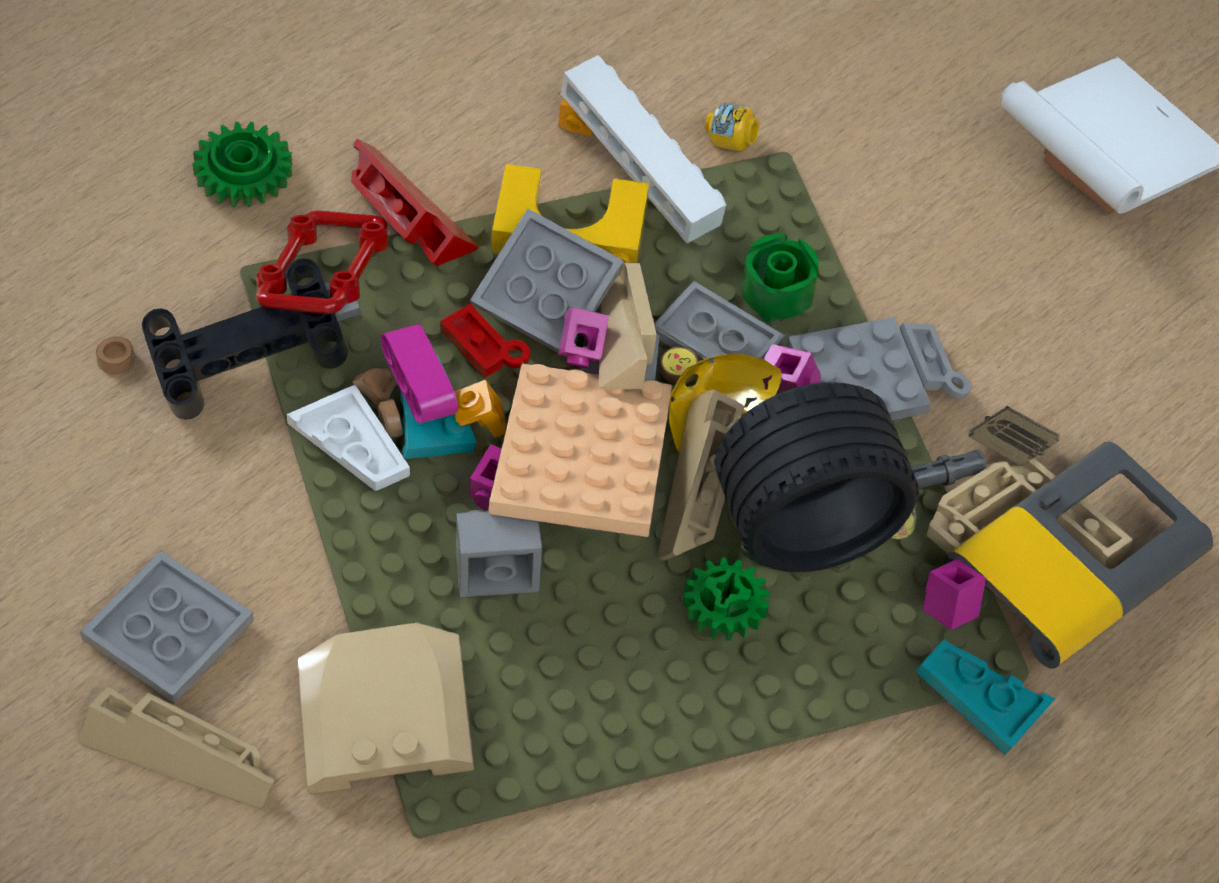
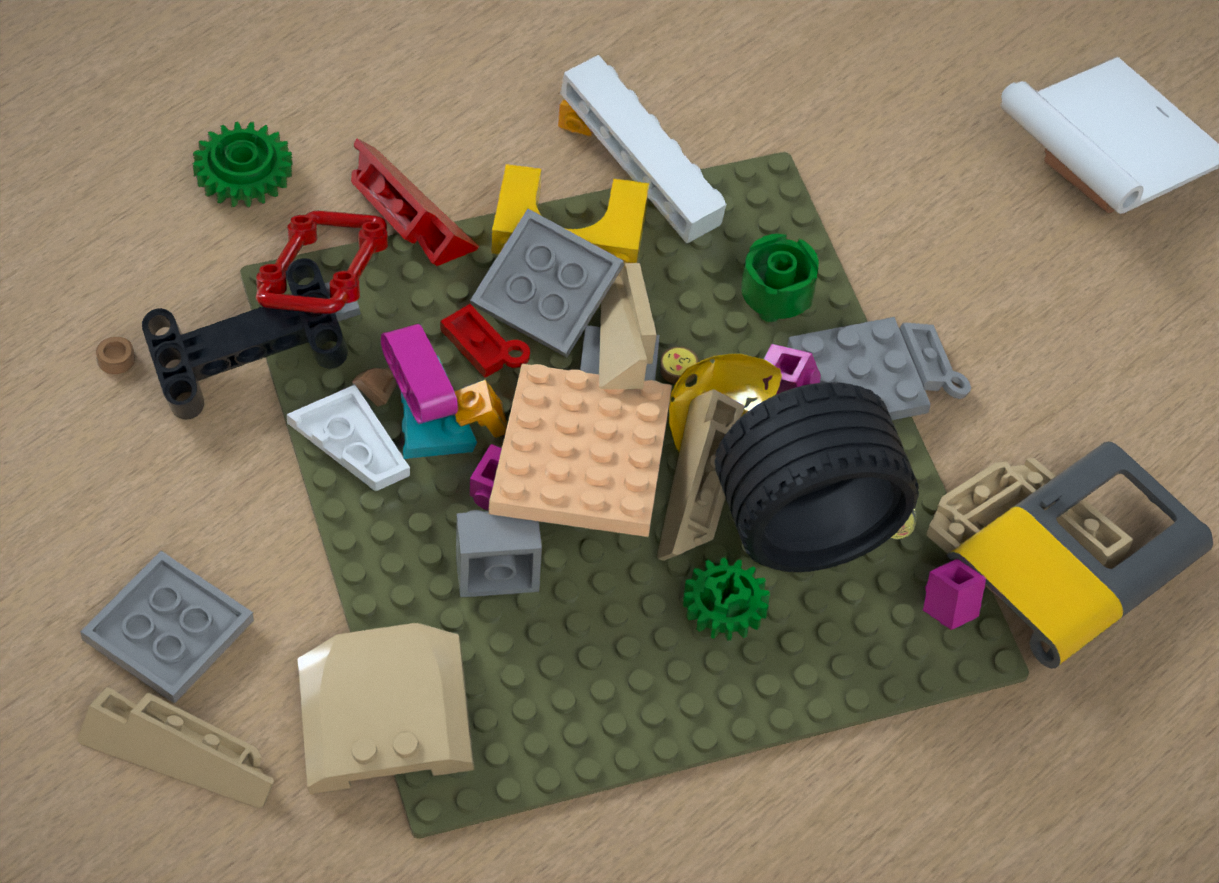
(390, 418): medium nougat tile -> none
(592, 328): dark pink brick -> none
(714, 326): light grey tile -> none
(732, 127): yellow head -> none
(949, 469): dark grey pin -> none
(988, 700): teal wing -> none
(1014, 435): clear smoke piece -> none

